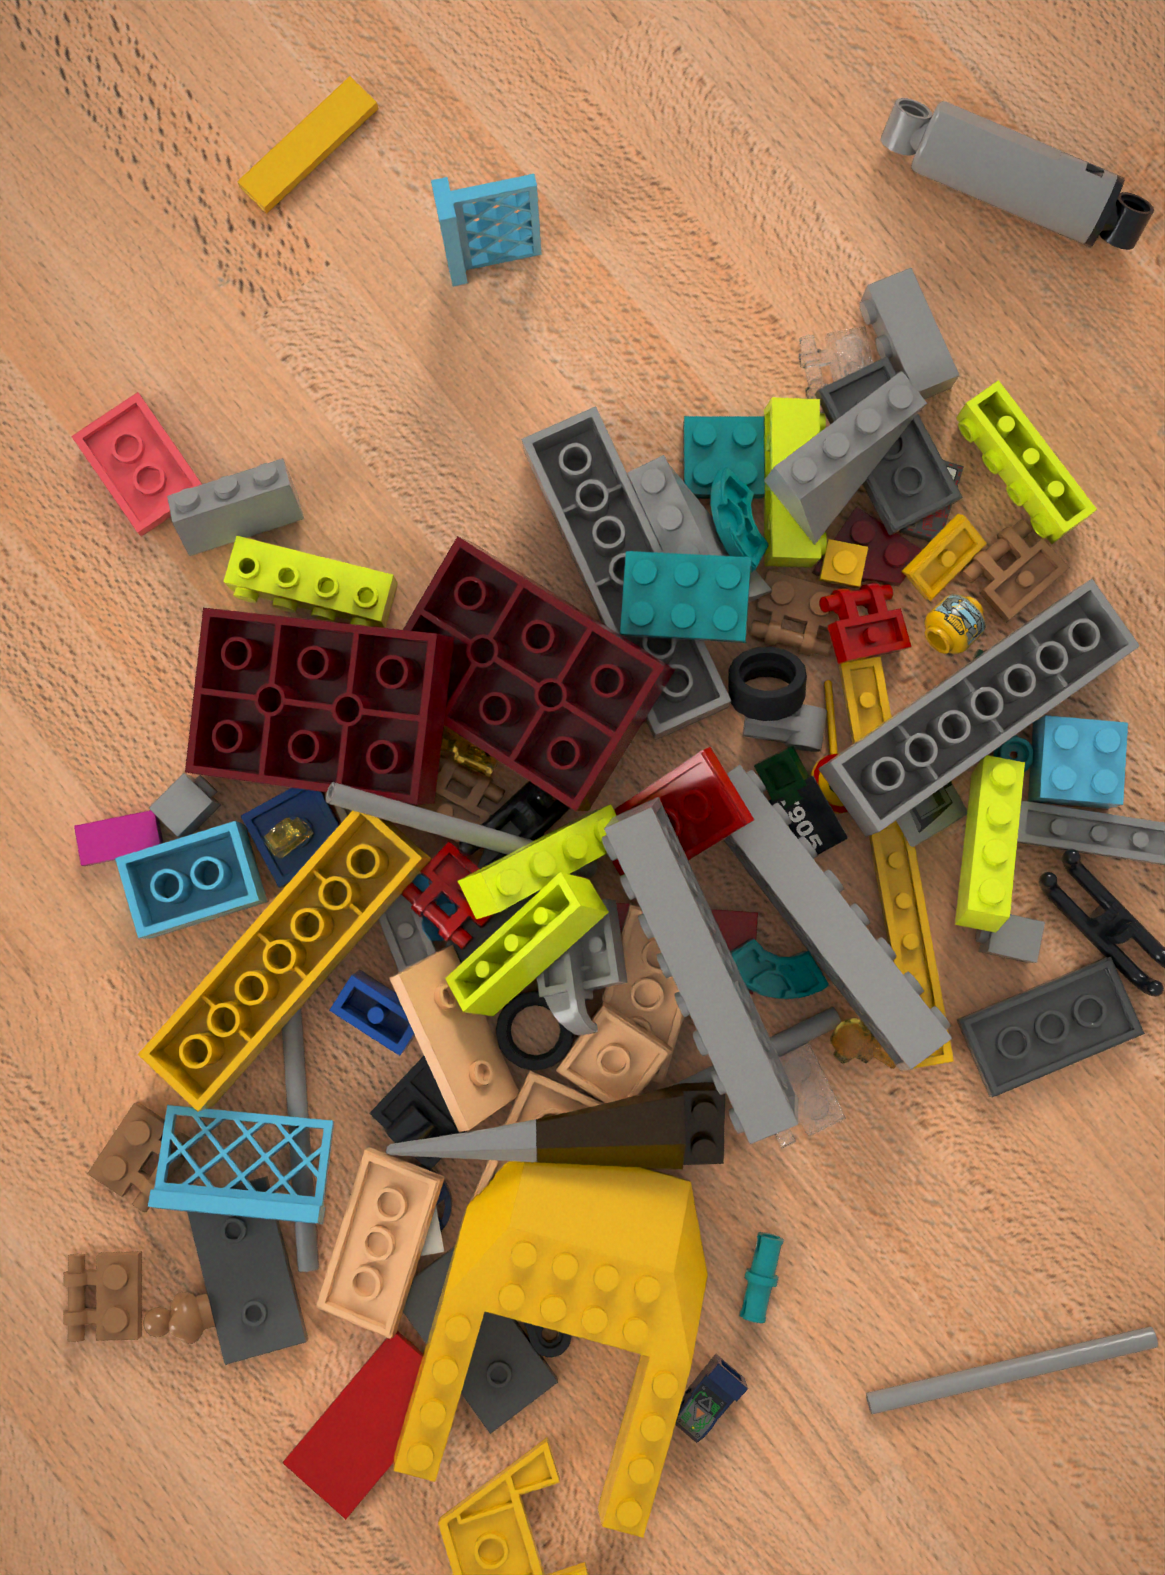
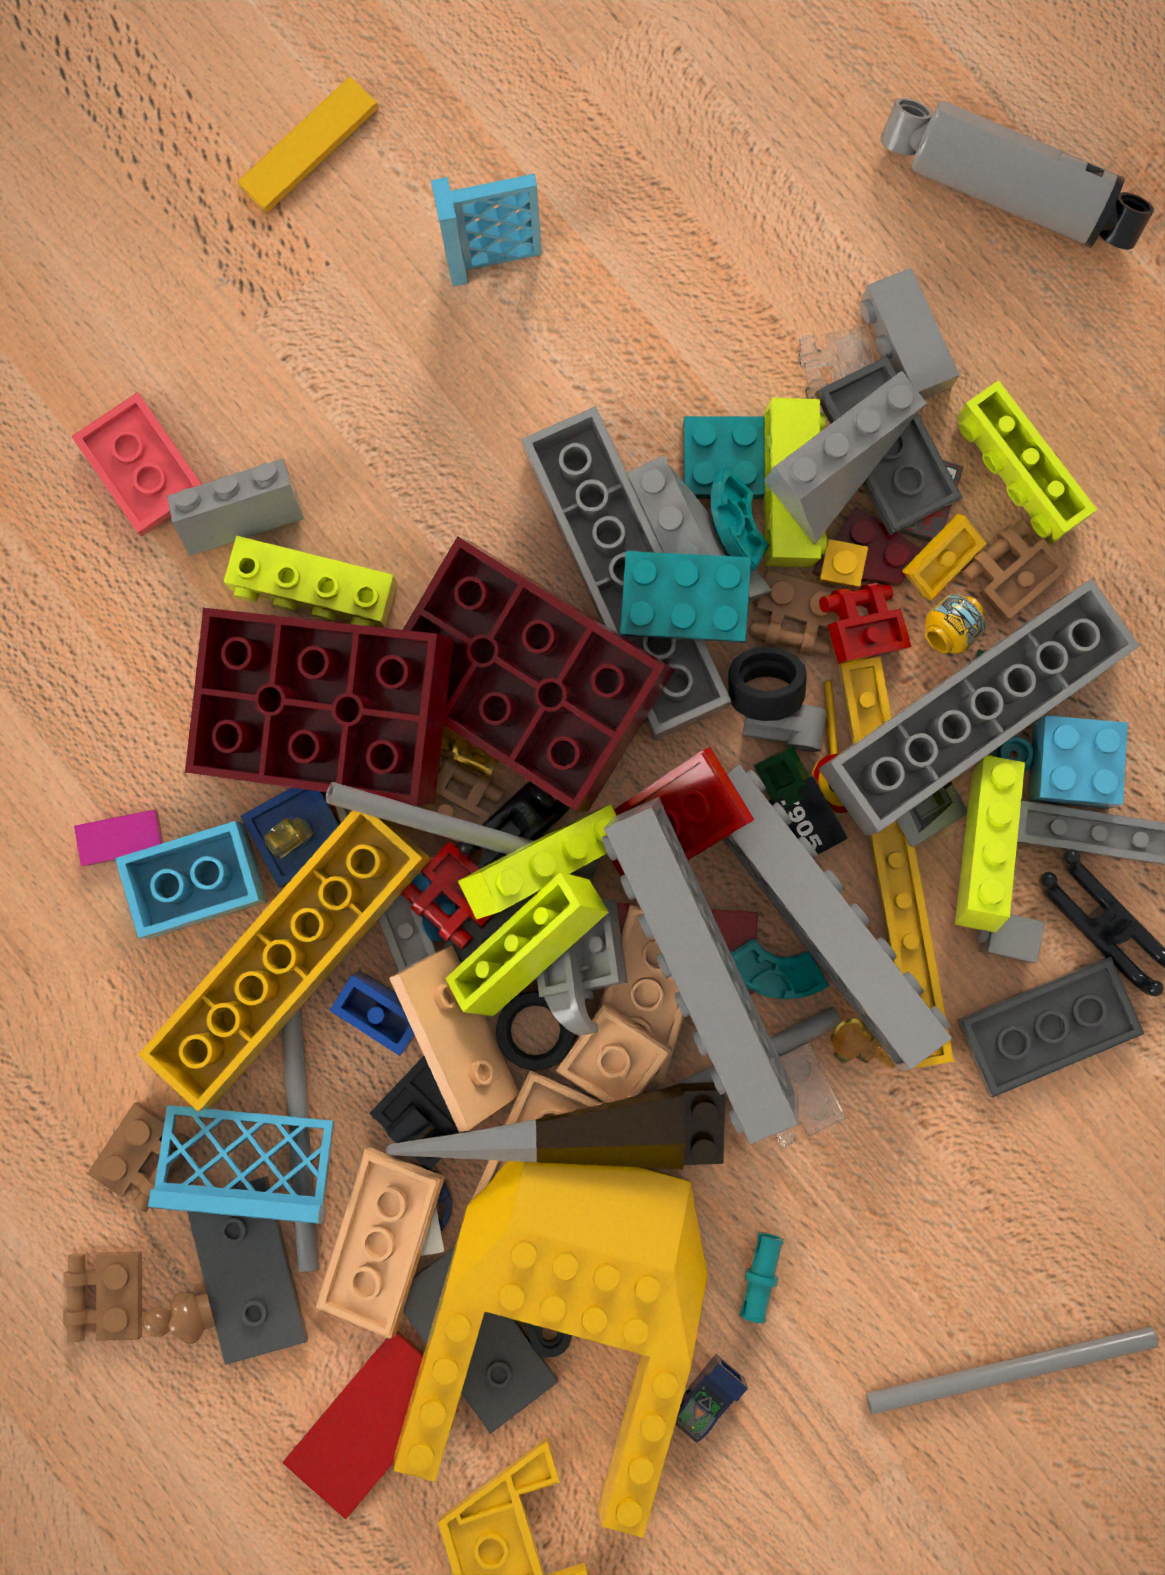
(186, 804): light grey brick -> none

